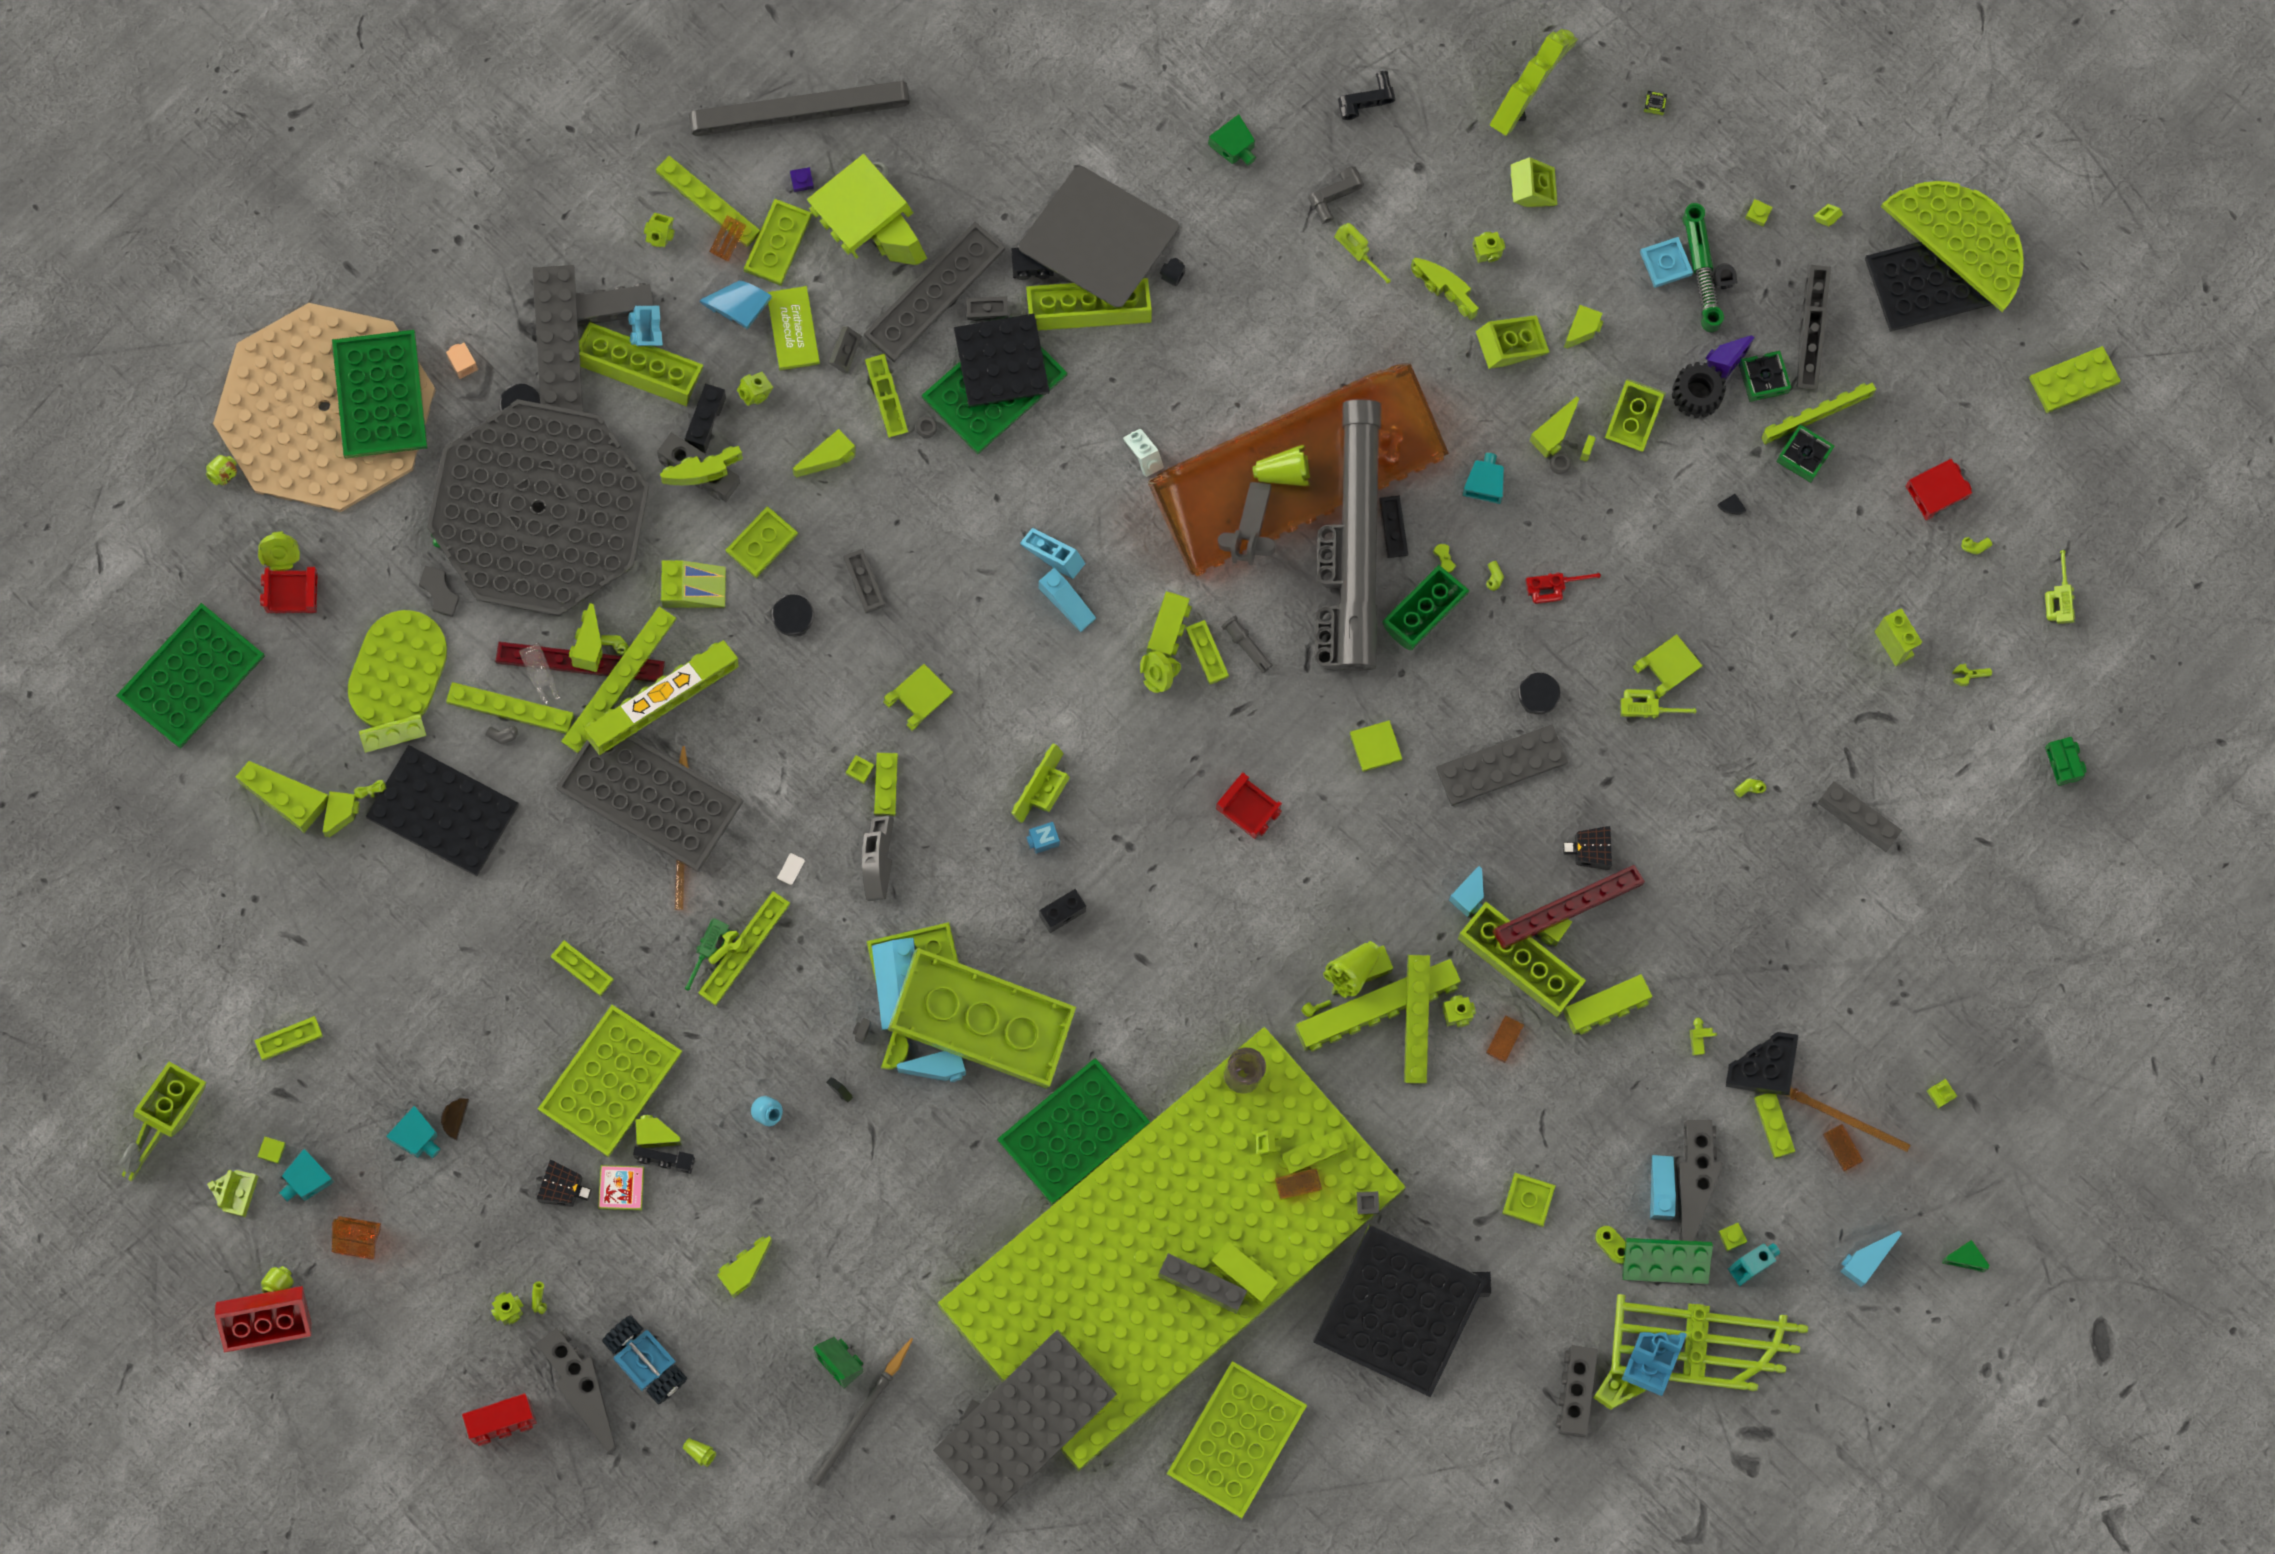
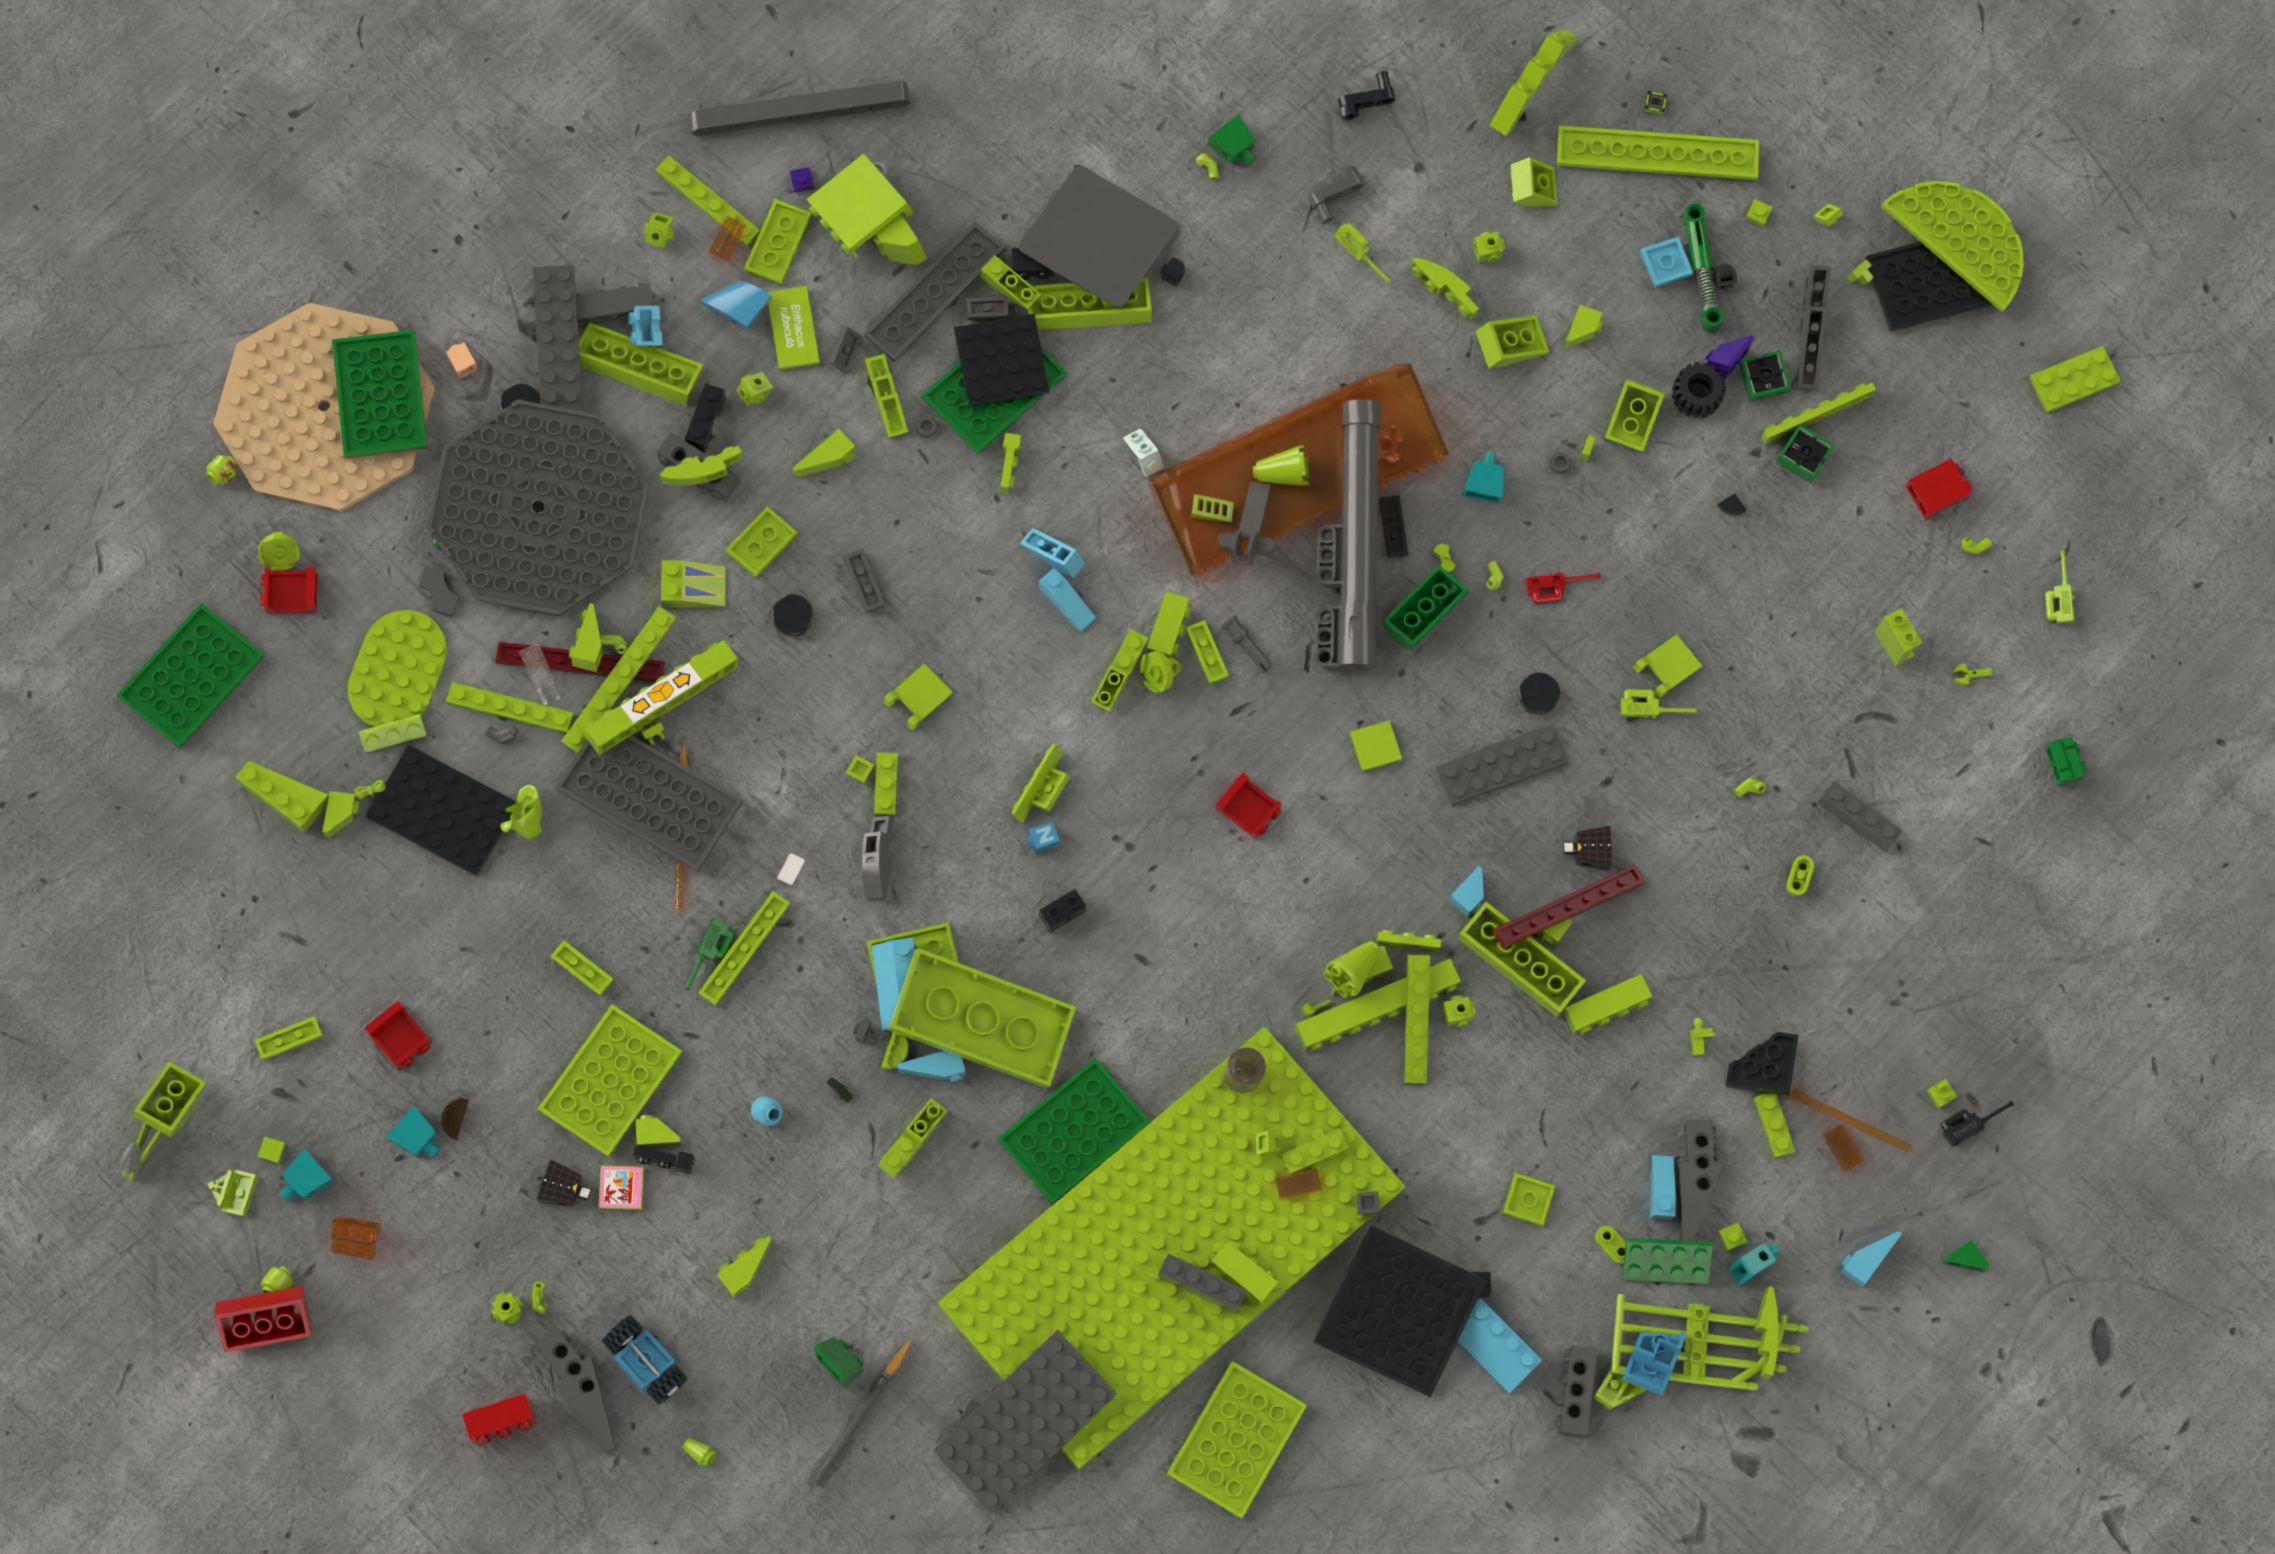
(398, 1036): none -> red panel
(525, 814): none -> lime piece
(652, 729): none -> lime tile
(728, 946): lime bar -> none
(913, 1138): none -> lime slope
(1009, 283): none -> lime slope
(1011, 448): none -> lime plate
(1120, 670): none -> lime slope
(1199, 499): none -> lime slope
(1210, 163): none -> lime arm
(1408, 941): none -> lime plate
(1497, 1347): none -> medium azure slope
(1505, 1039): clear orange tile -> none
(1551, 434): lime slope -> none
(1657, 152): none -> lime plate
(1768, 1325): none -> lime slope
(1799, 876): none -> lime plate
(1861, 273): none -> lime tile
(1971, 1127): none -> black piece

